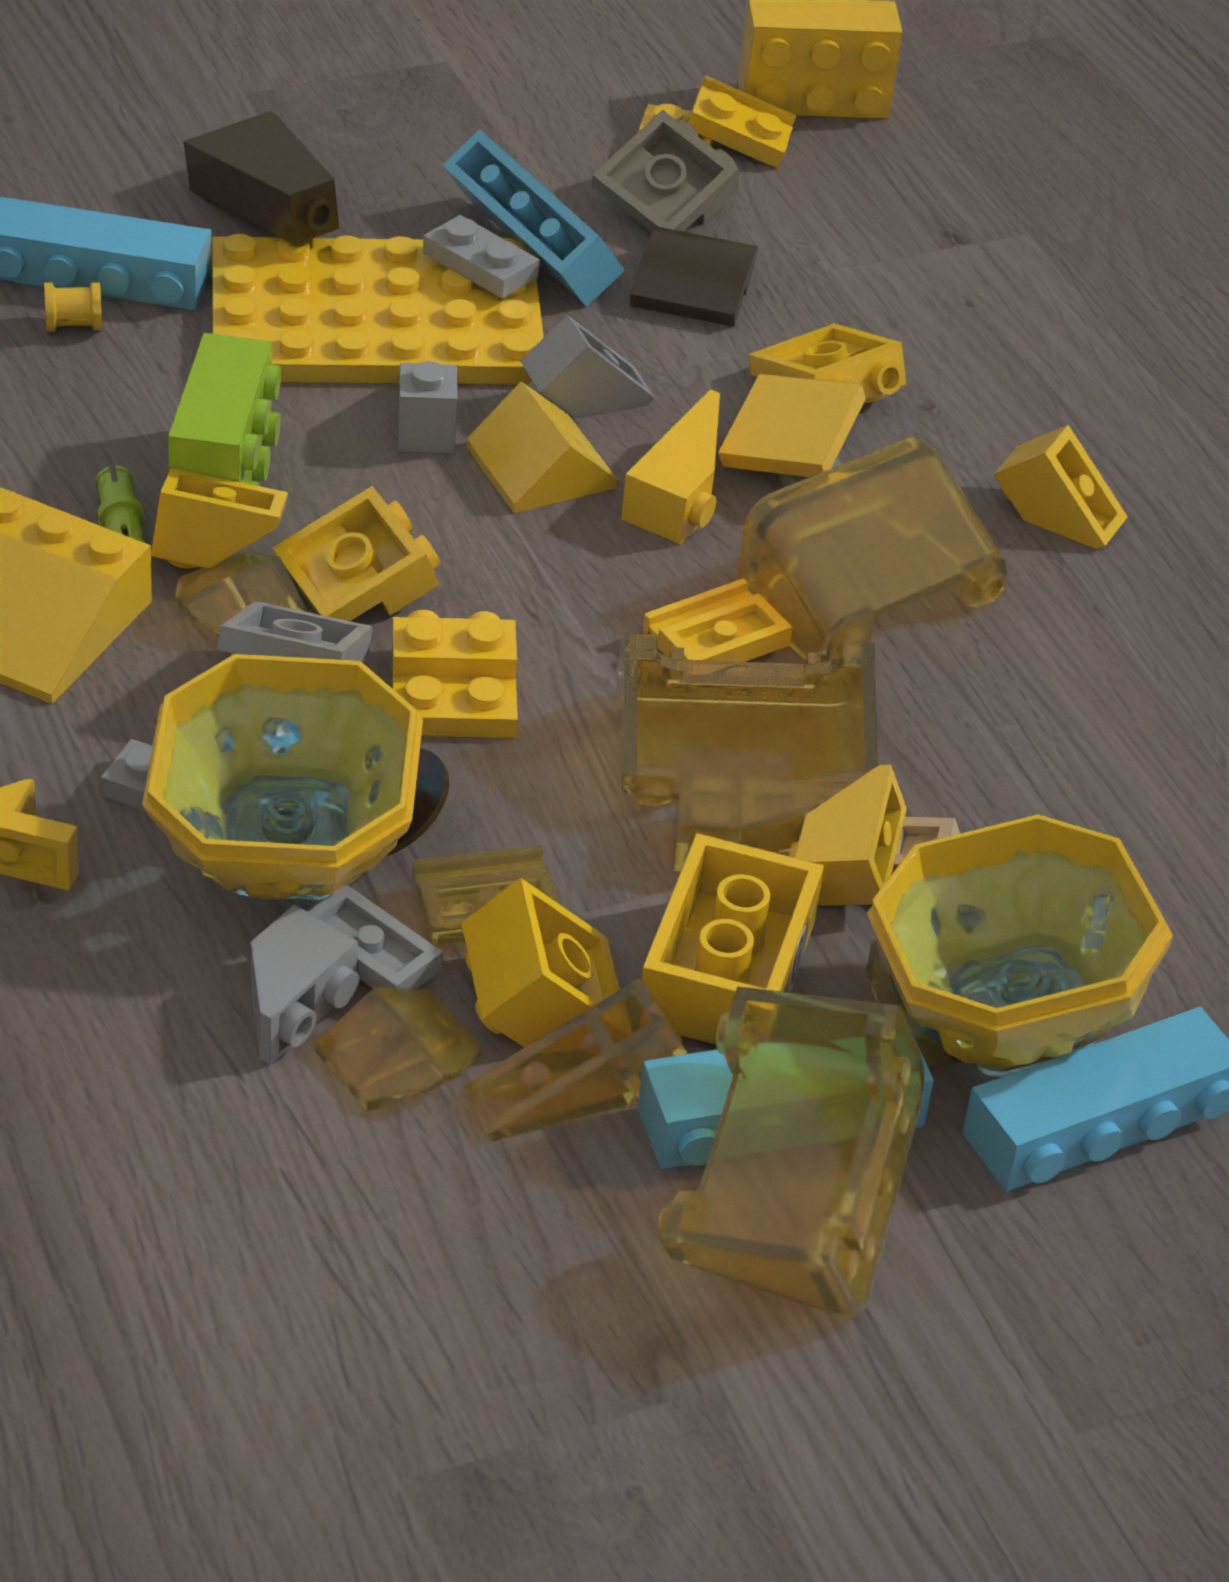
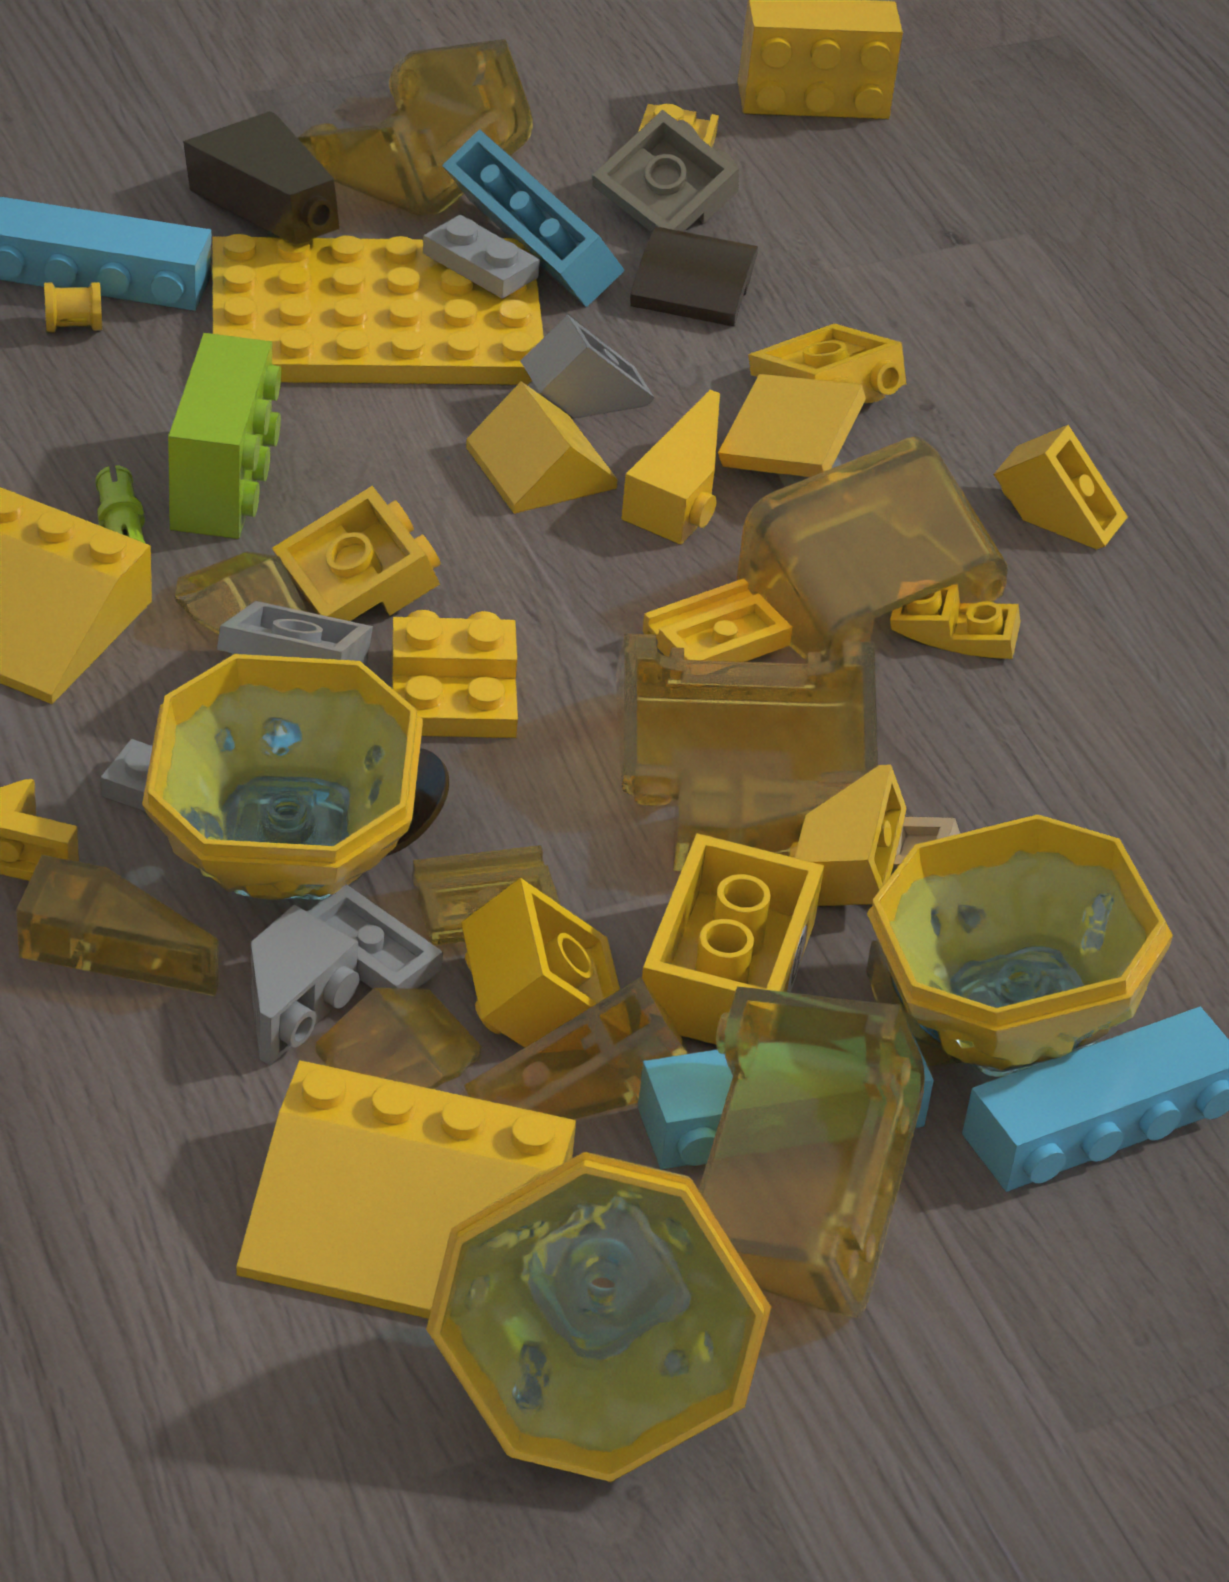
(106, 925): none -> clear yellow slope
(211, 518): yellow slope -> none
(377, 1176): none -> yellow slope
(427, 407): light grey slope -> none
(440, 104): none -> clear yellow windscreen
(588, 1370): none -> clear light blue rock
(741, 121): yellow plate -> none
(958, 627): none -> yellow slope

